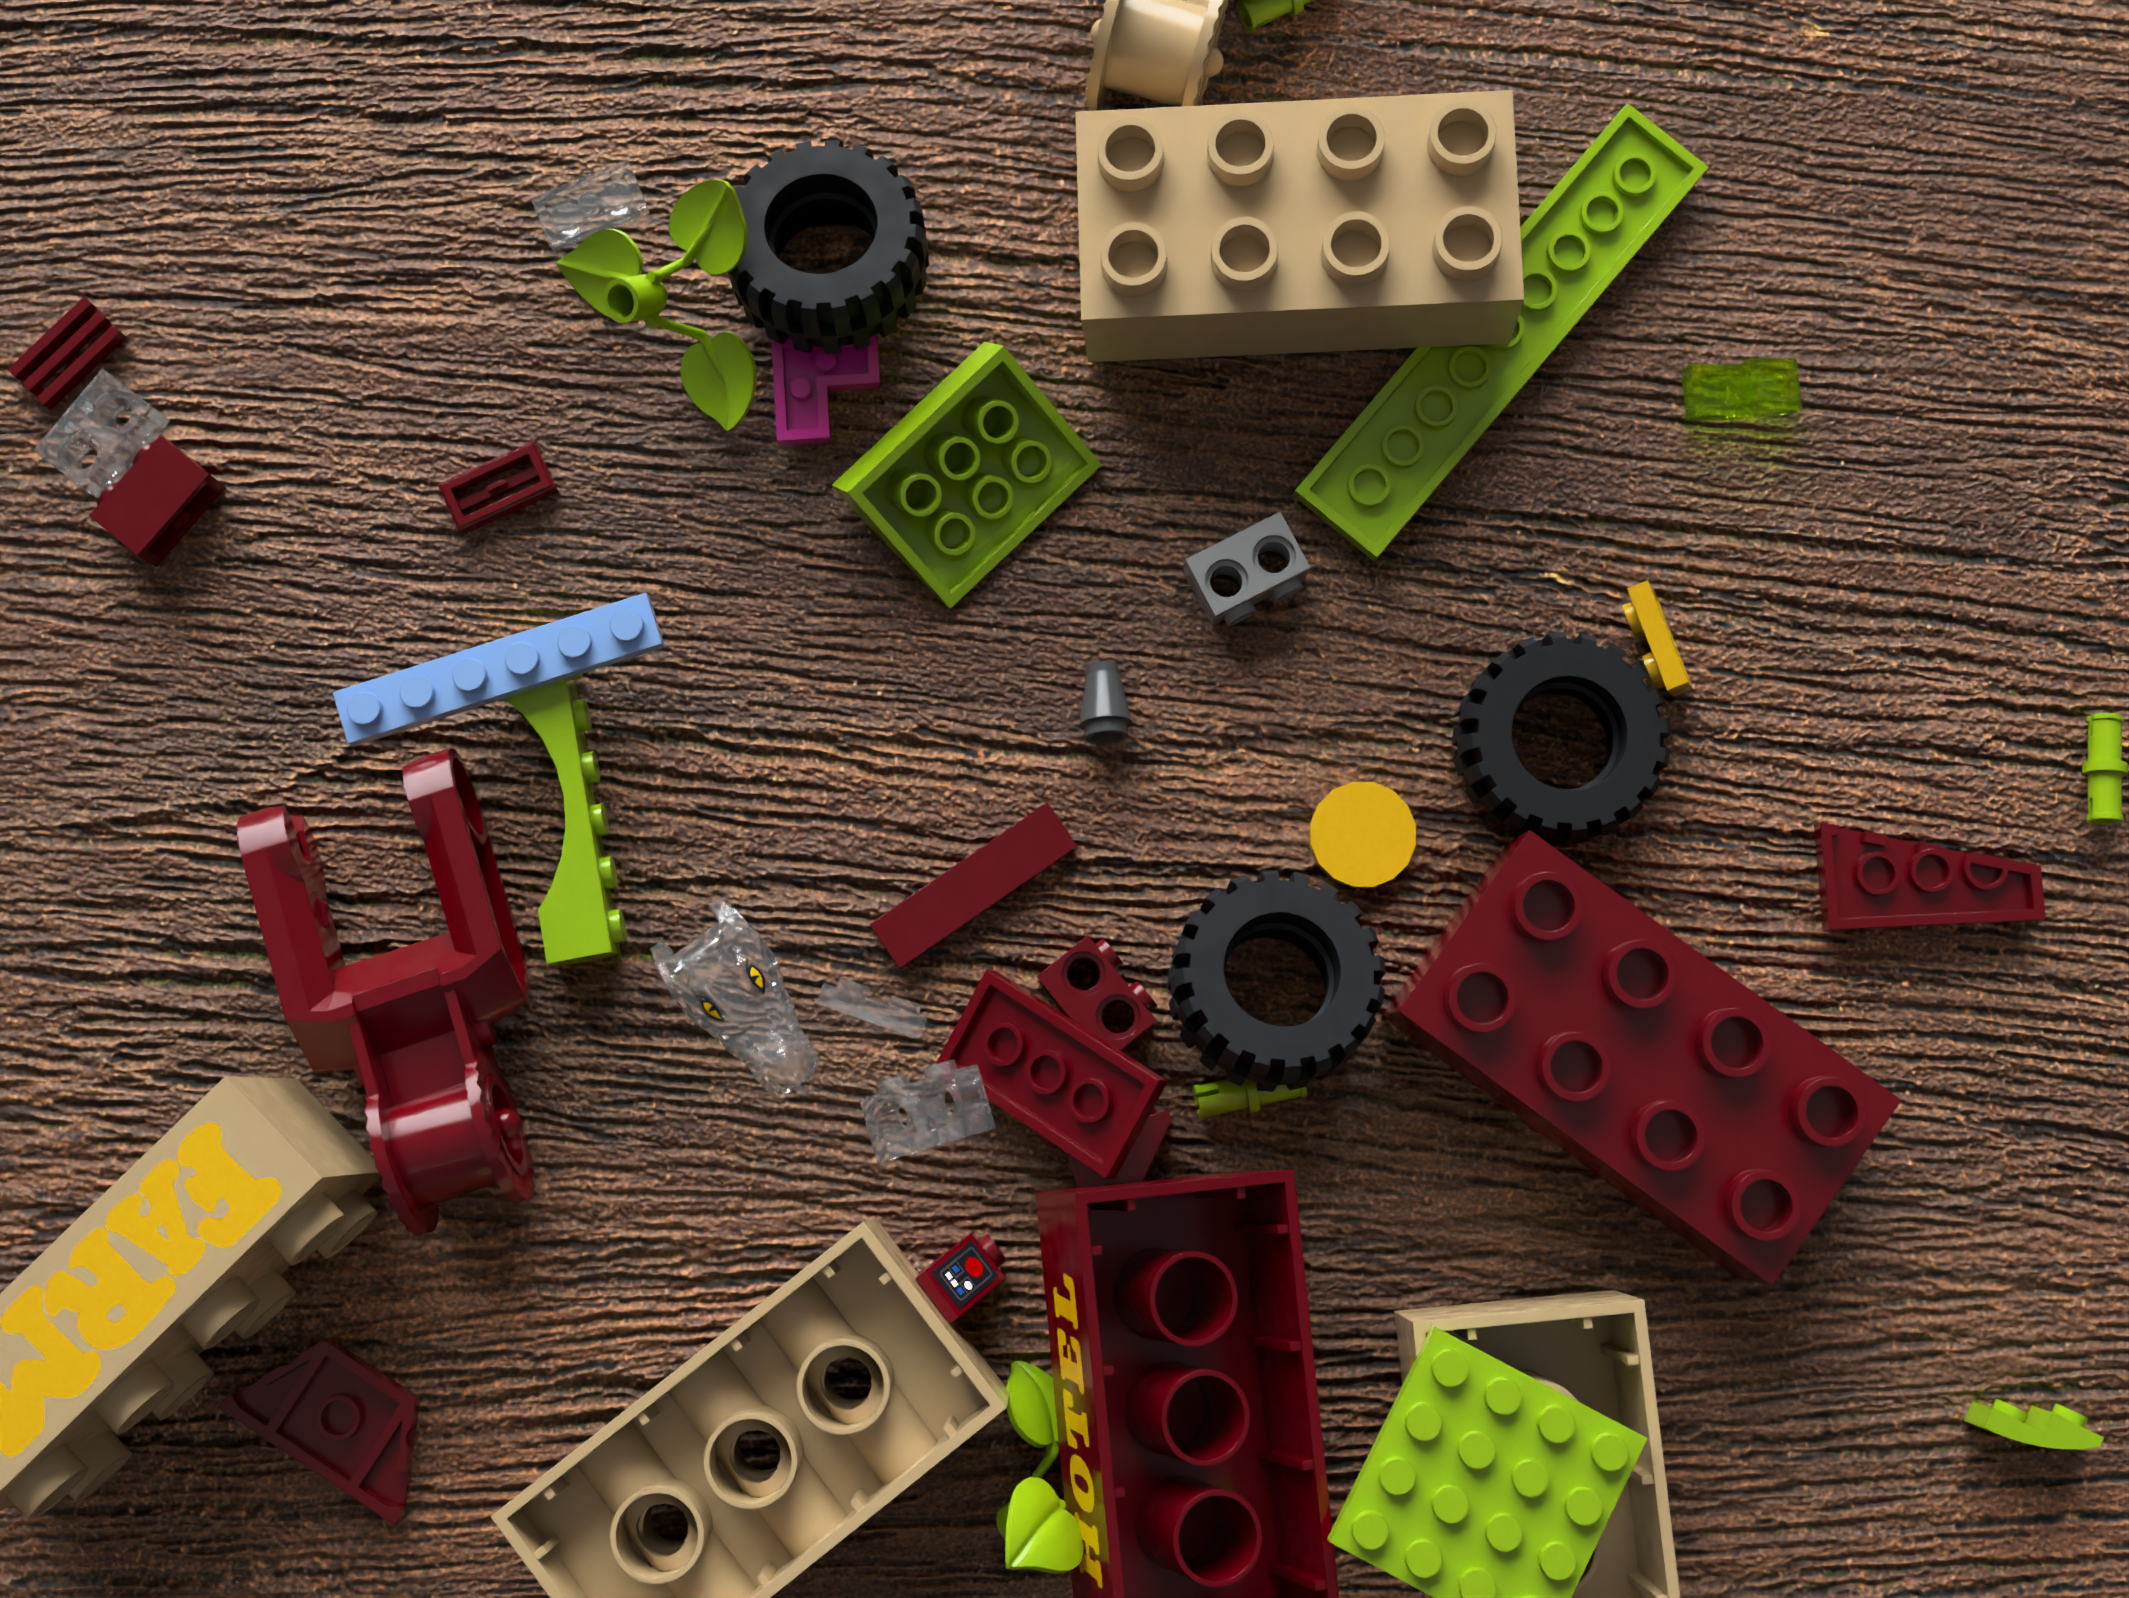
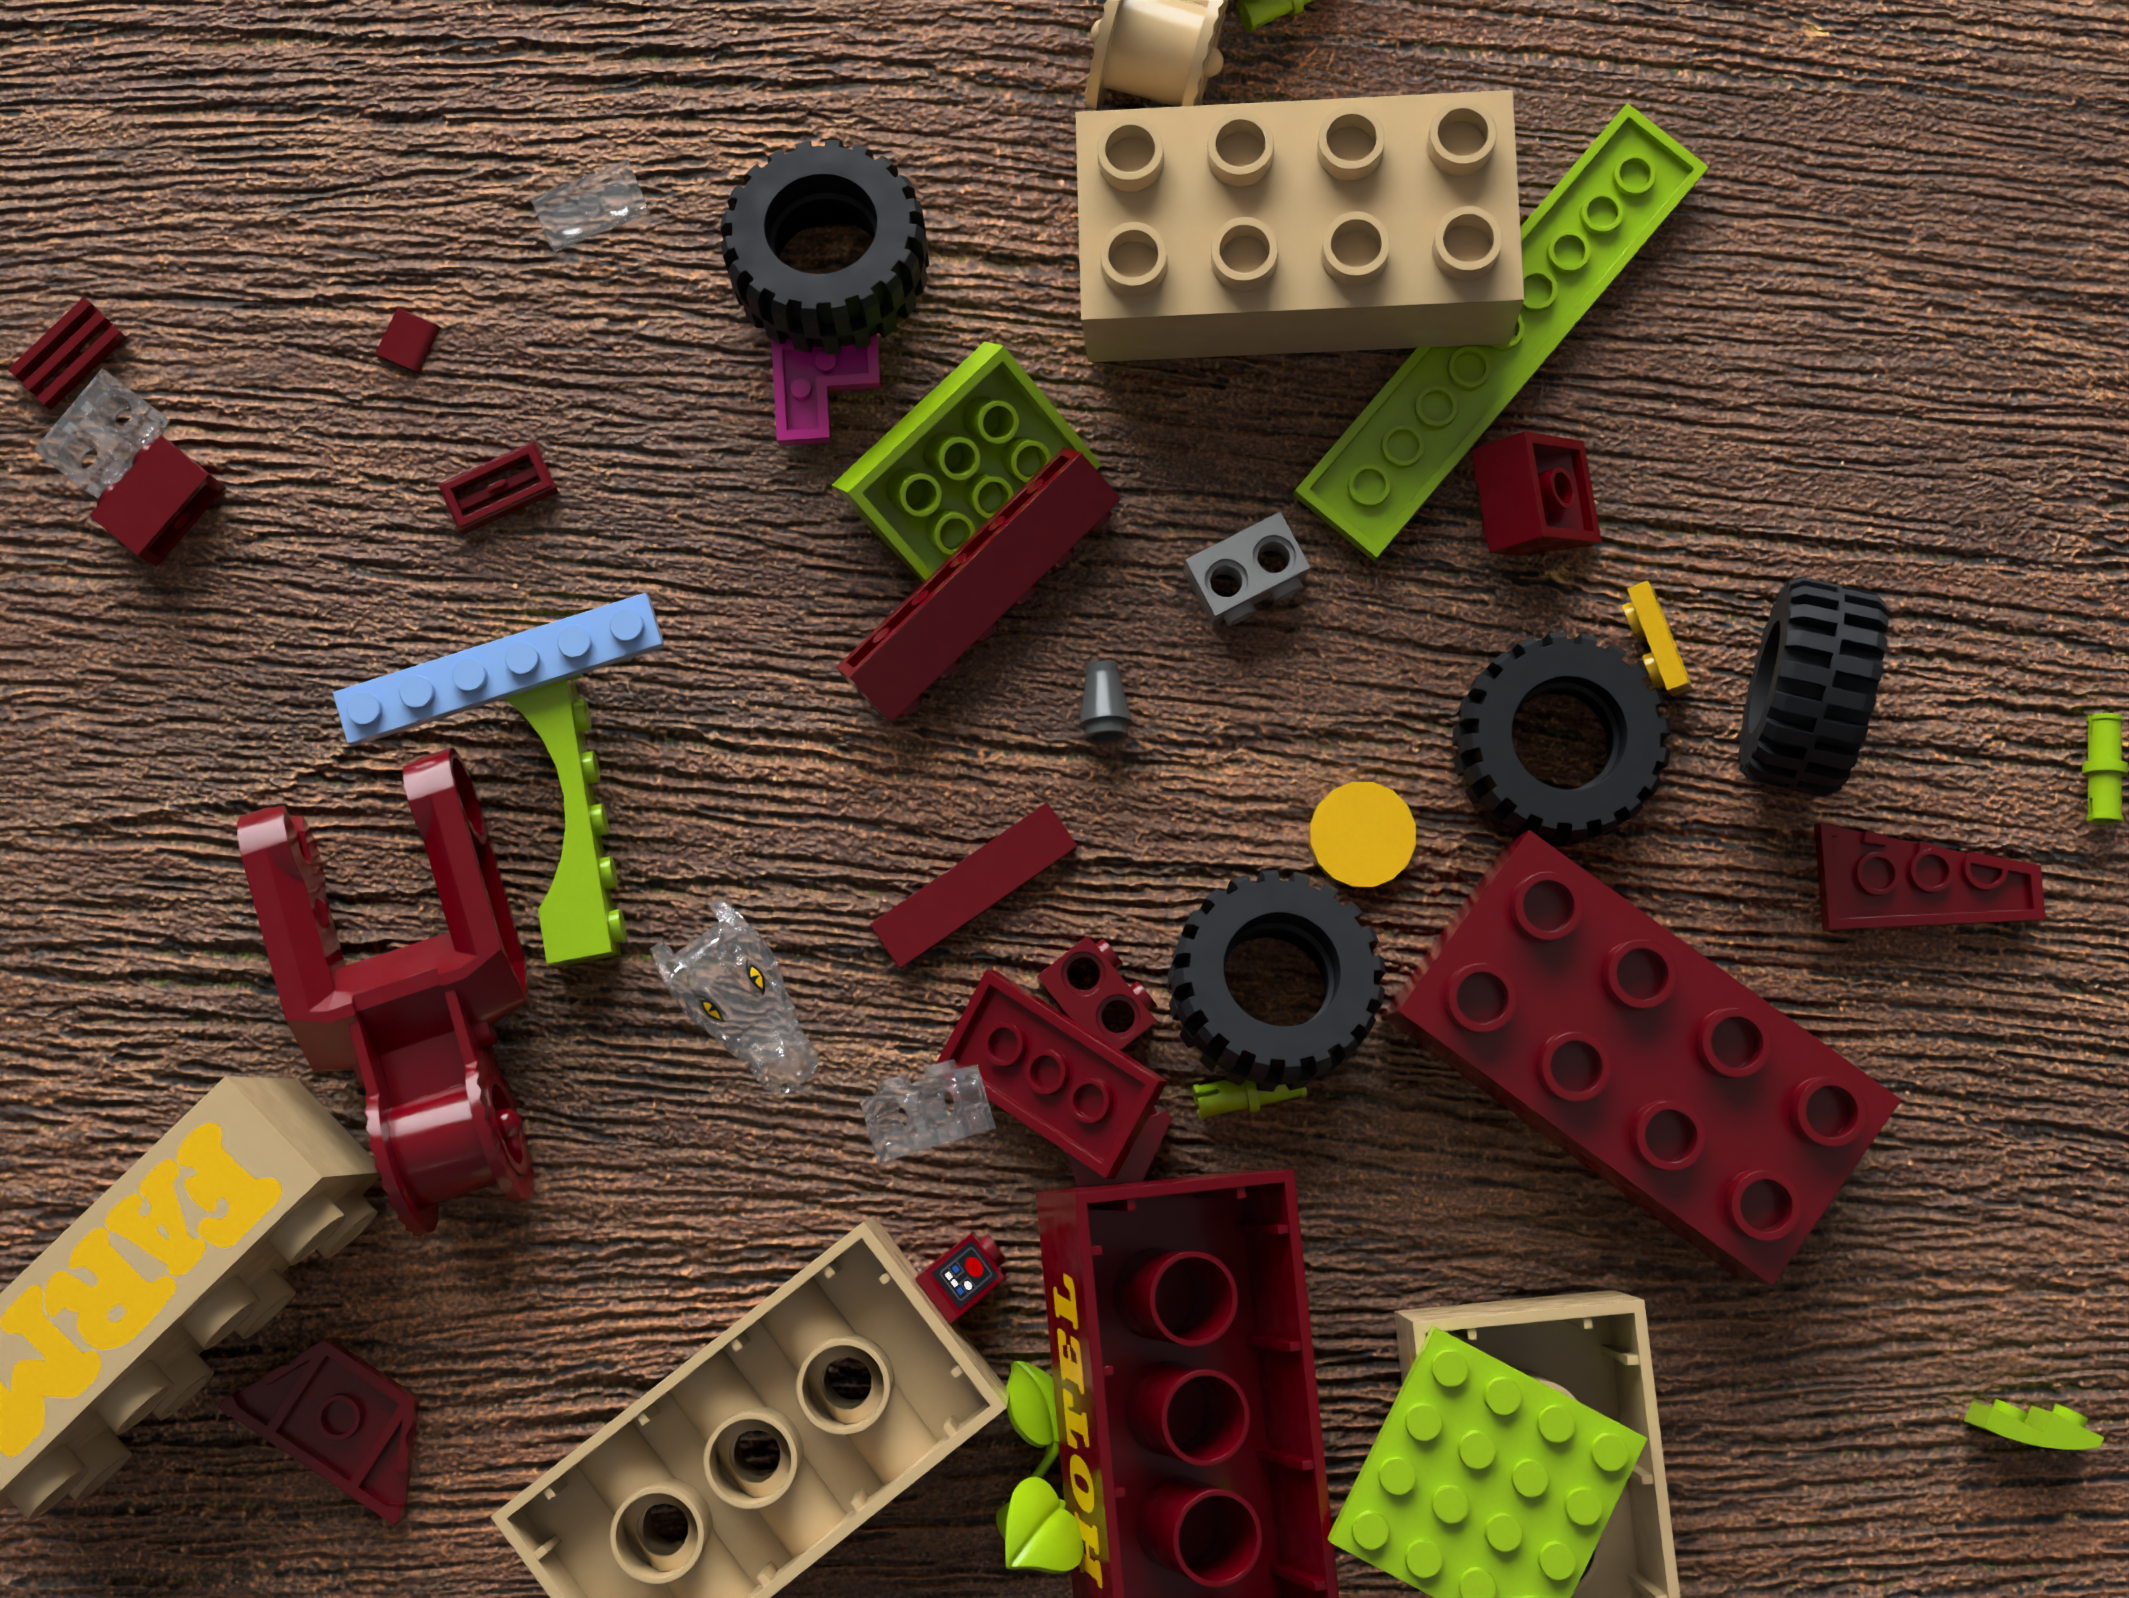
(407, 340): none -> dark red piece
(714, 232): lime plant -> none
(852, 1000): clear plate -> none
(979, 584): none -> dark red brick
(1535, 494): none -> dark red slope
(1741, 390): clear neon green slope -> none
(1813, 687): none -> black tyre

